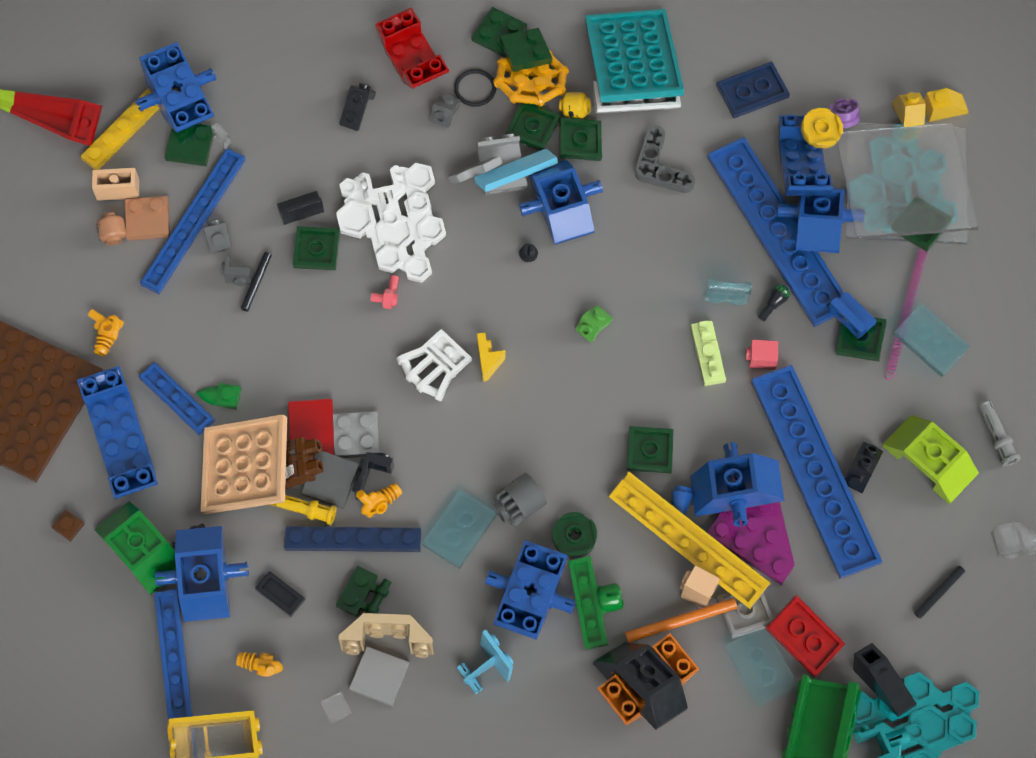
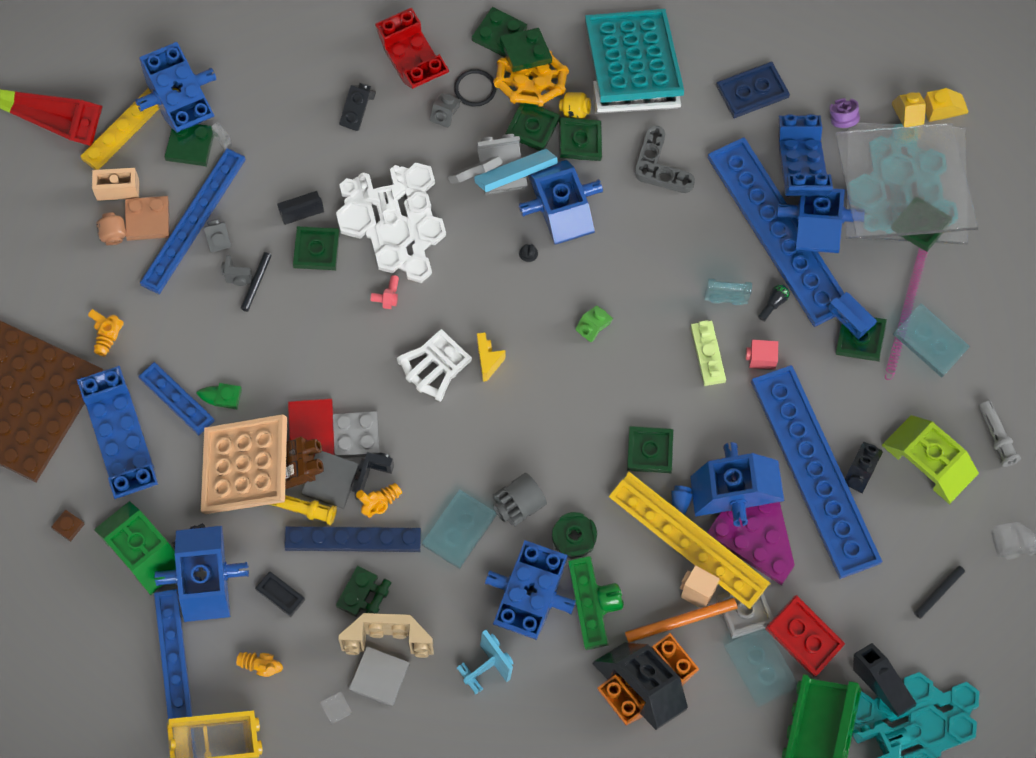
(821, 128): yellow tile -> none

